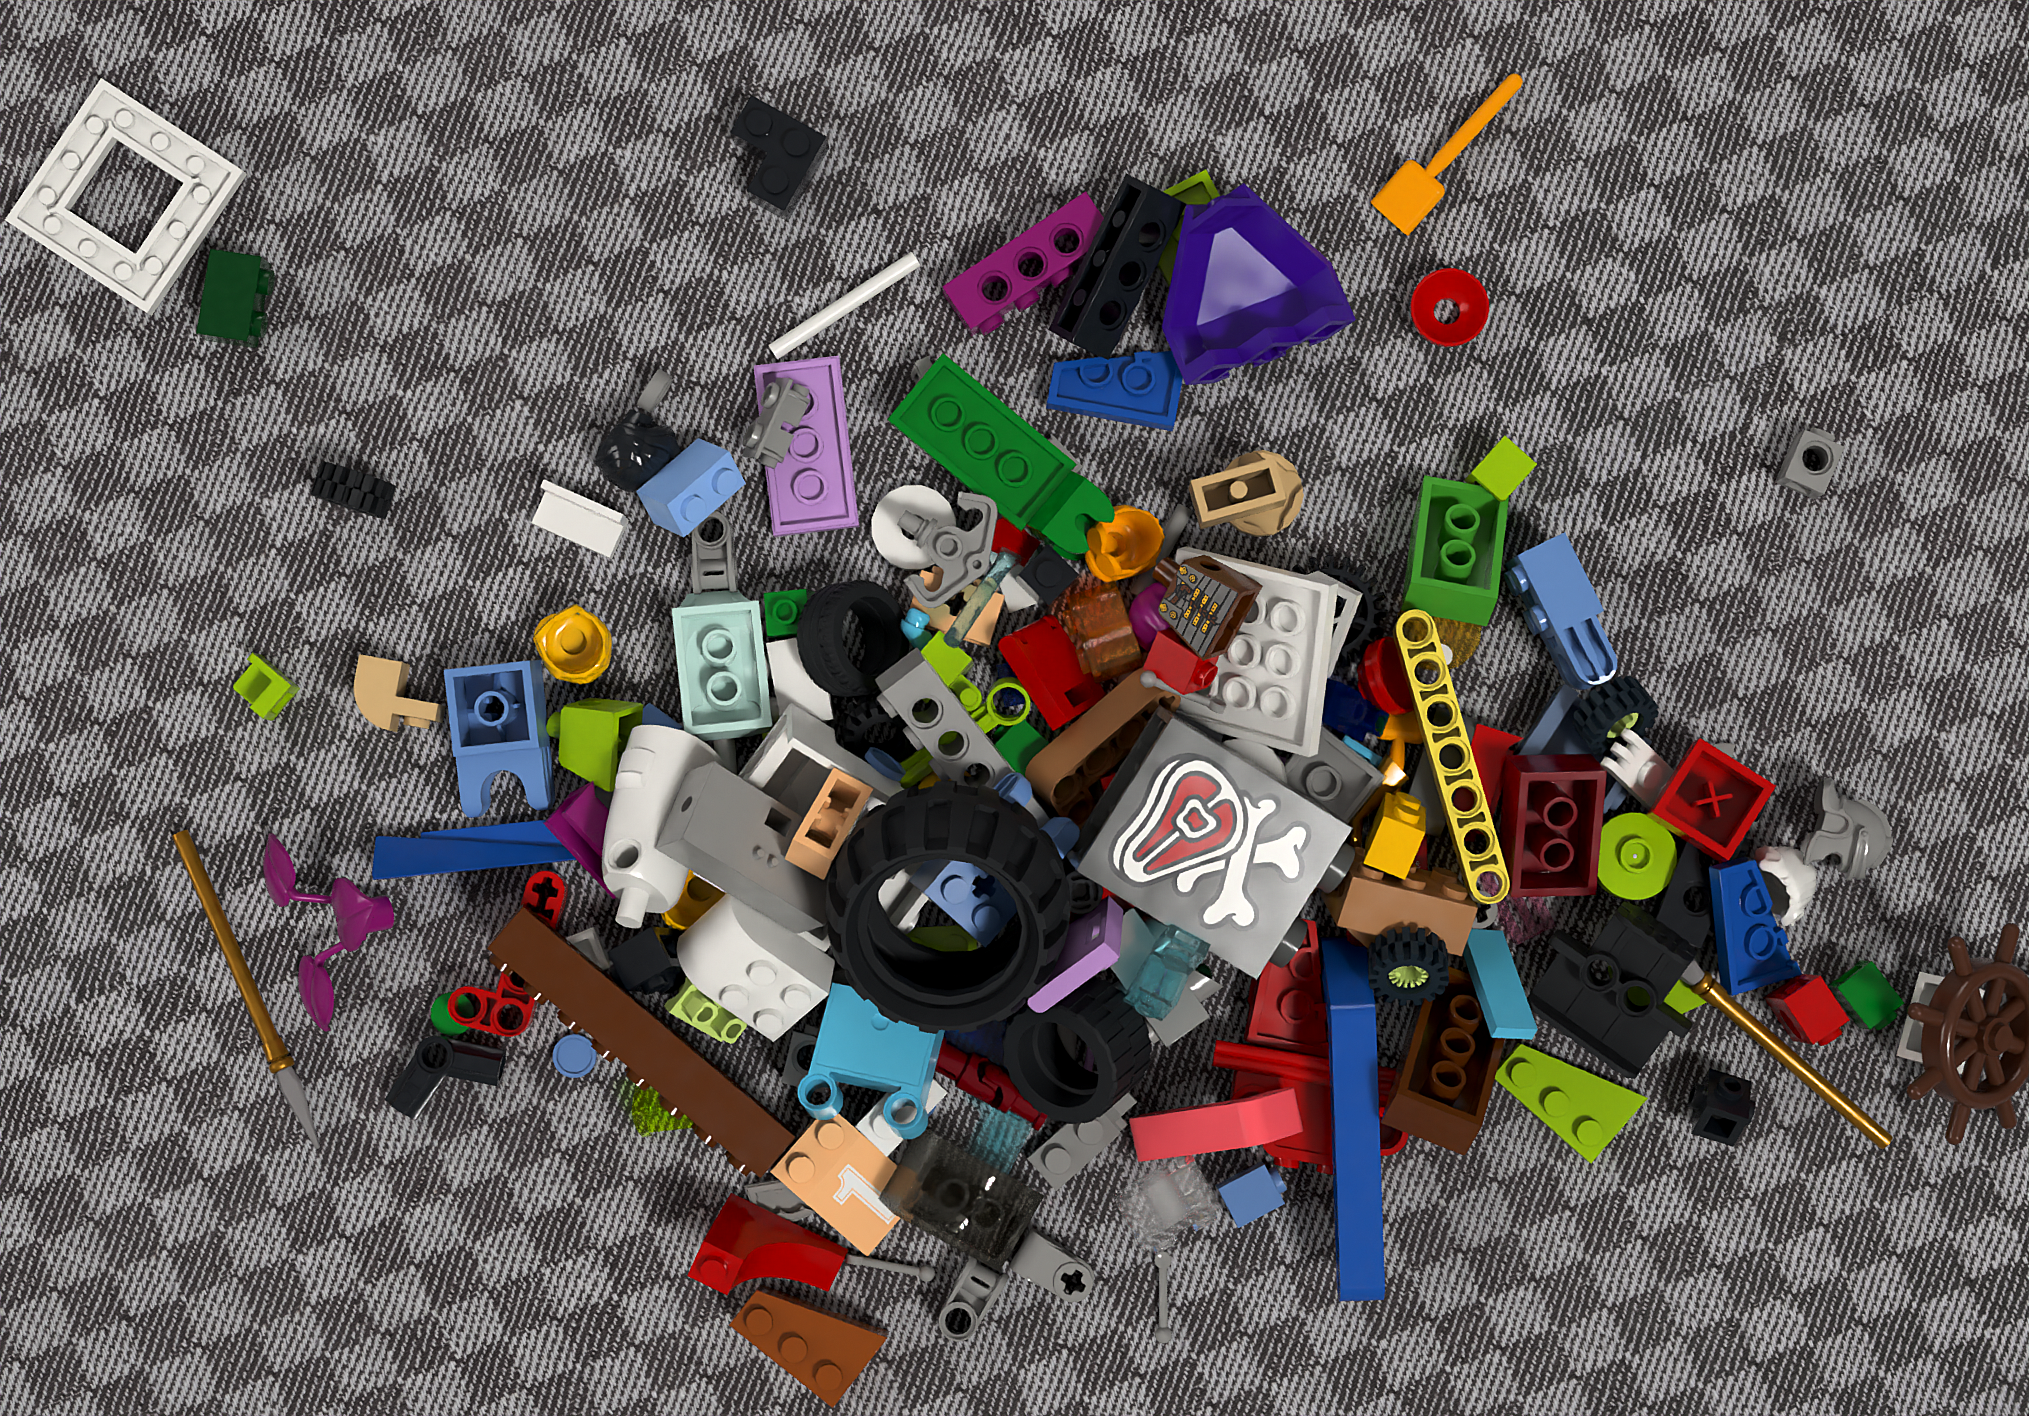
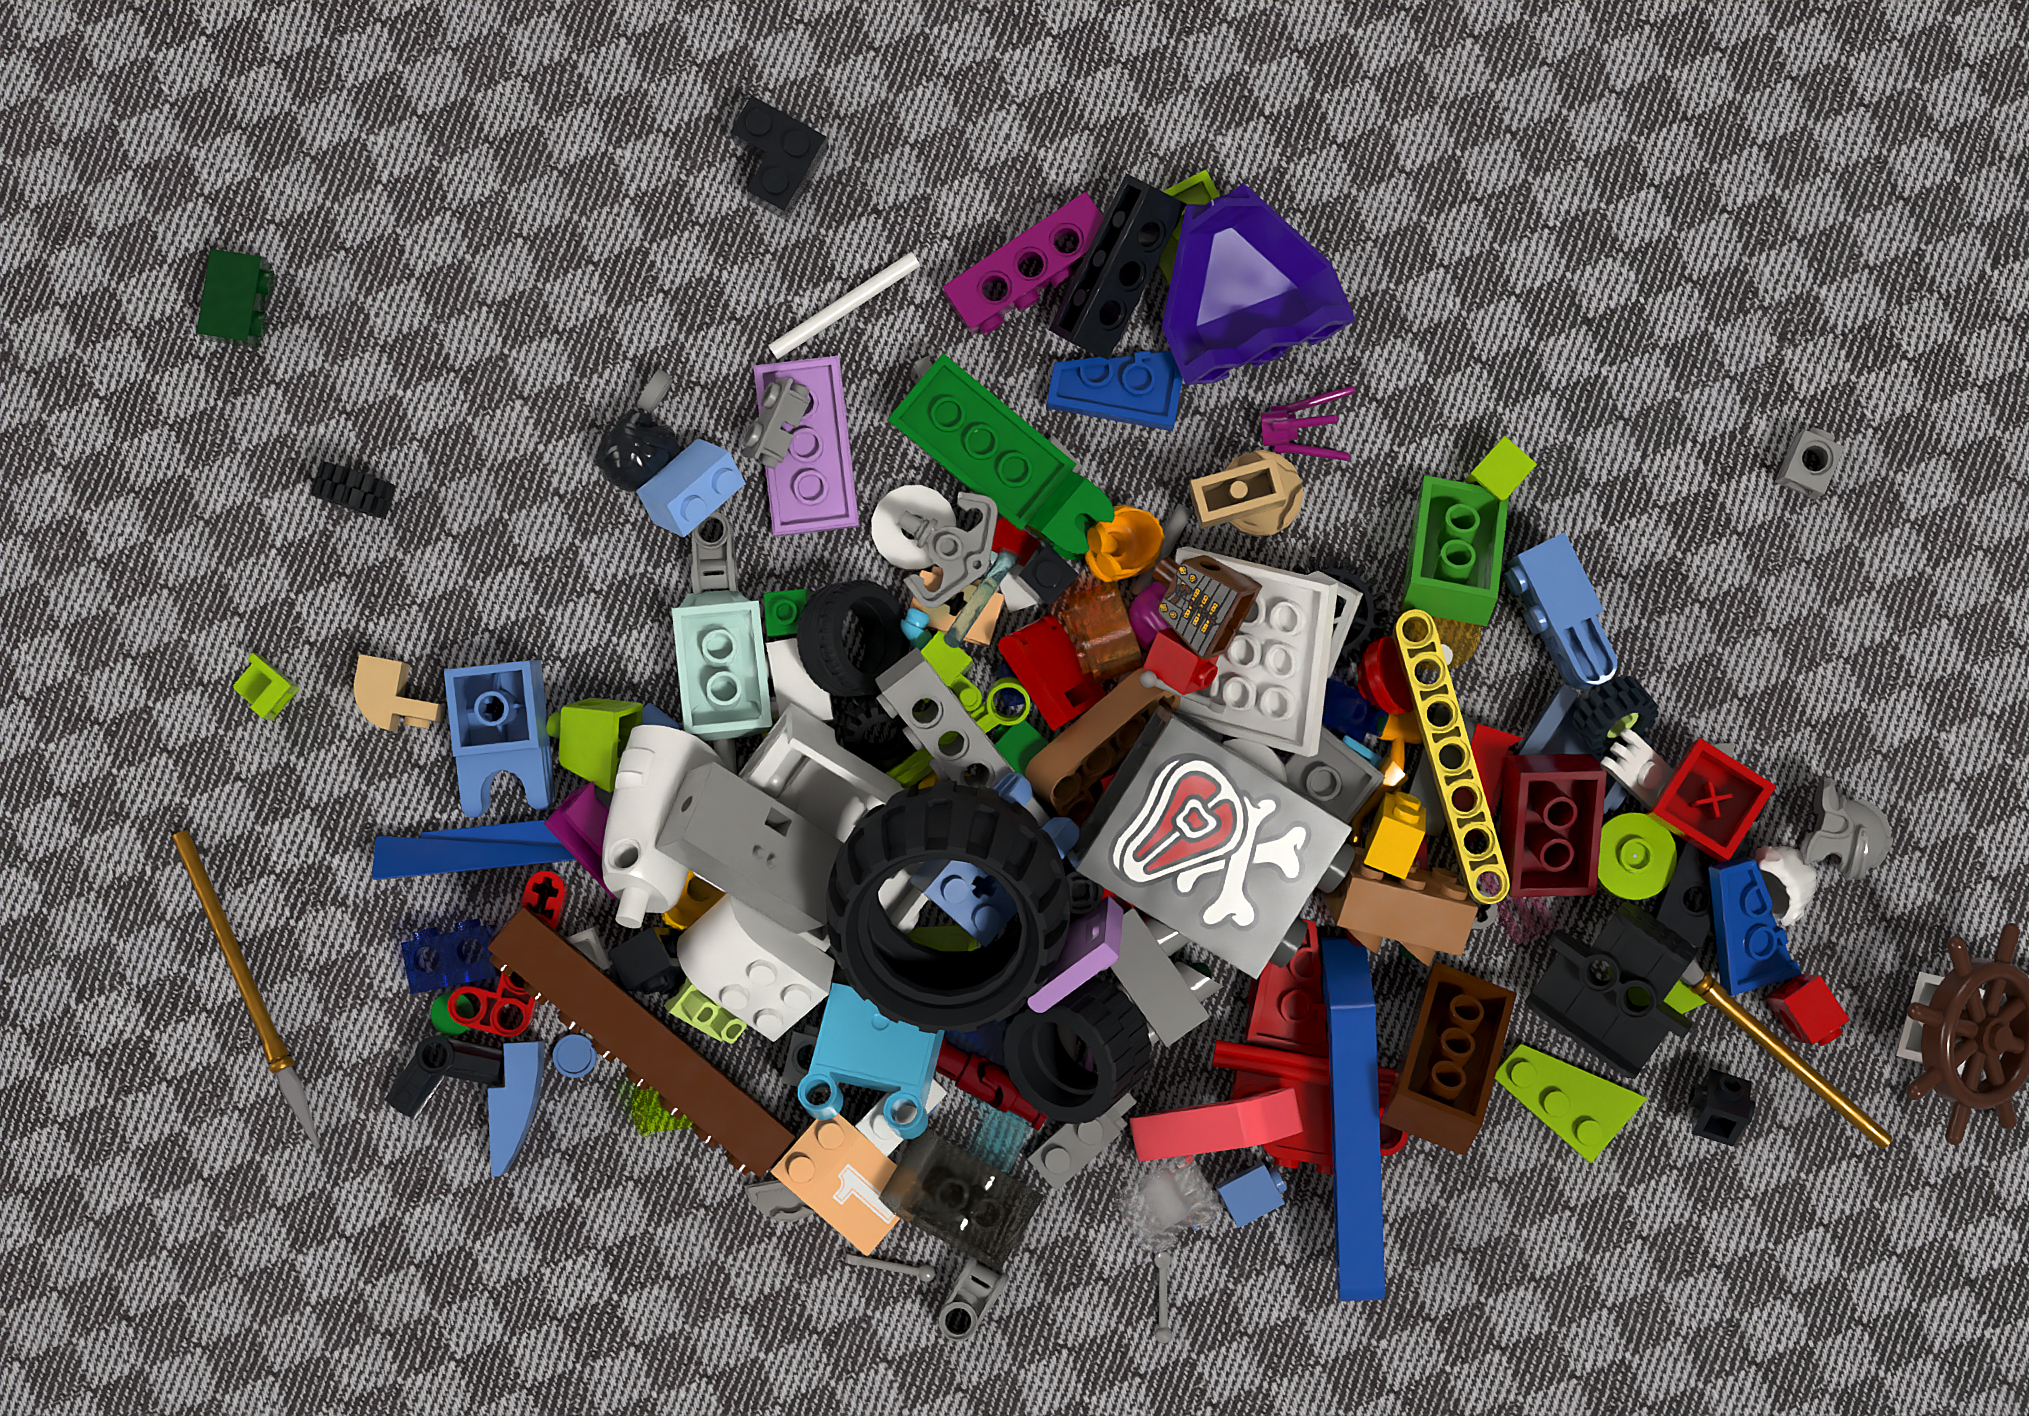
(101, 122): white plate -> none
(354, 915): magenta plant -> none
(453, 966): none -> clear blue brick
(514, 1104): none -> medium blue slope
(574, 645): yellow hair -> none
(579, 520): white panel -> none
(757, 1244): red arch -> none
(808, 1341): dark orange wedge -> none
(828, 823): light nougat brick -> none
(885, 764): medium blue piece -> none
(1045, 1262): light grey piece -> none
(1165, 972): clear light blue slope -> none
(1281, 426): none -> magenta plant
(1413, 189): light orange piece -> none
(1426, 963): black bush -> none
(1458, 288): red piece -> none
(1498, 985): medium azure tile -> none
(1866, 996): green brick -> none

